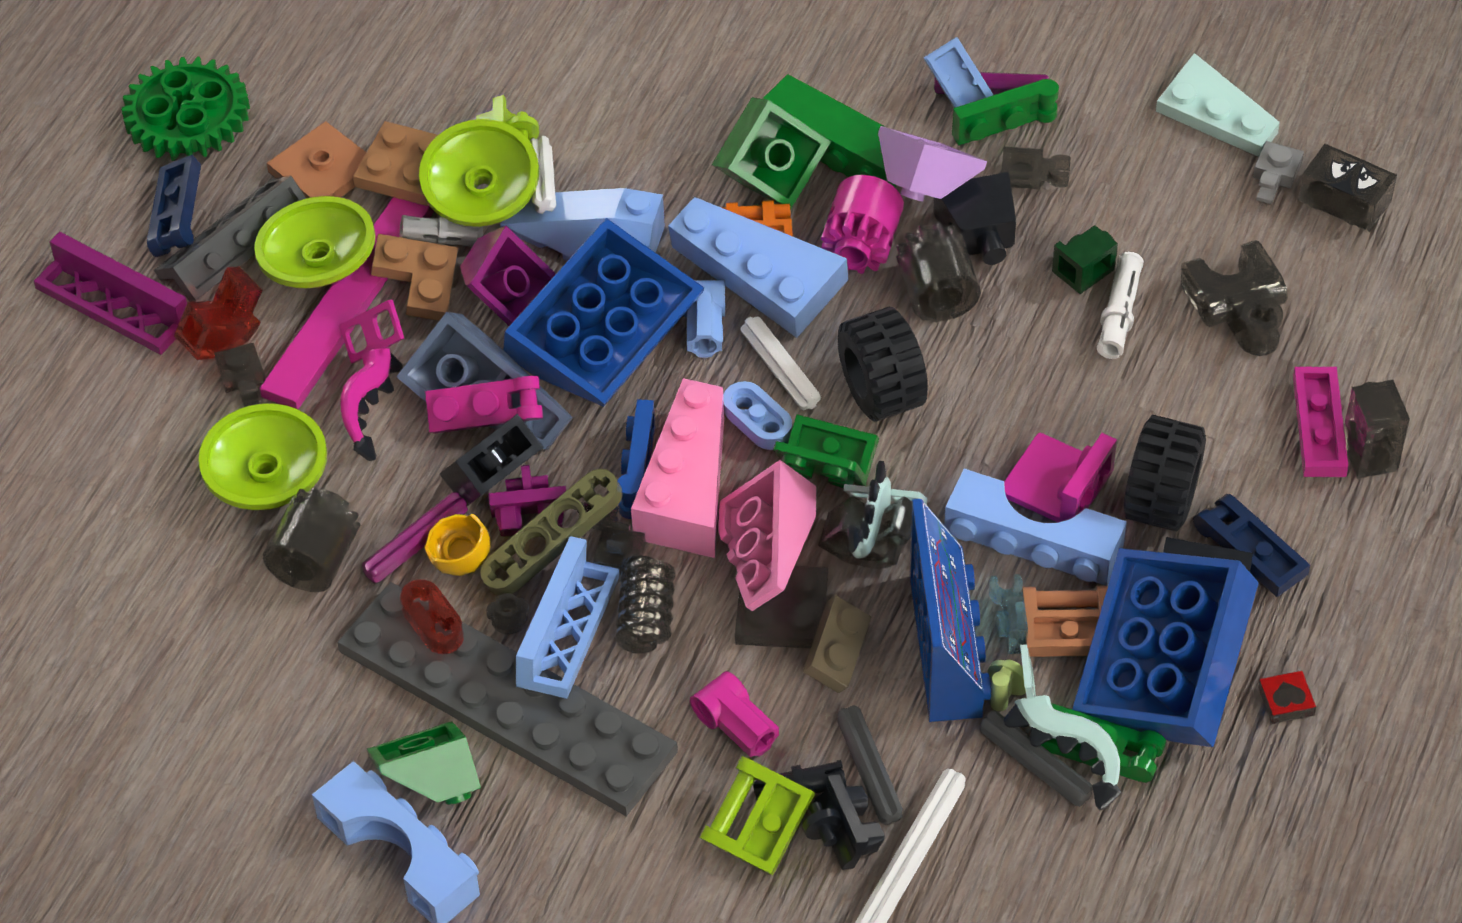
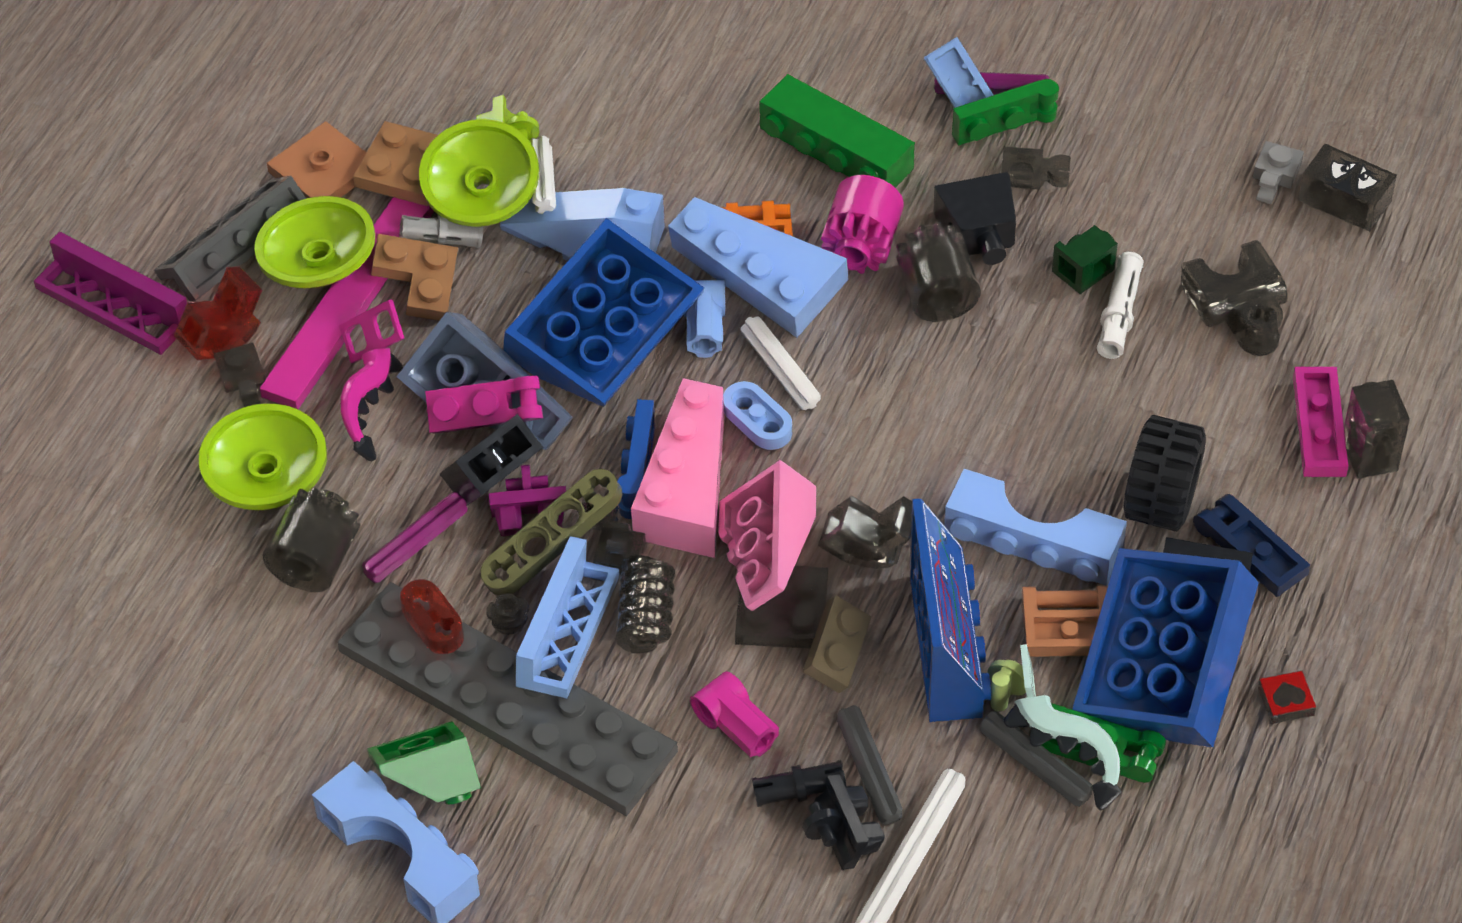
(173, 206): dark blue plate -> none
(185, 108): green gear -> none
(458, 544): yellow hair -> none
(505, 273): magenta slope -> none
(770, 821): lime plate -> none
(771, 152): green slope -> none
(828, 451): green bracket -> none
(878, 498): light aqua piece -> none
(882, 363): black tyre -> none
(925, 165): lavender slope -> none
(1013, 620): clear light blue plate -> none
(1060, 478): dark pink bracket -> none
(1217, 107): light aqua wing -> none

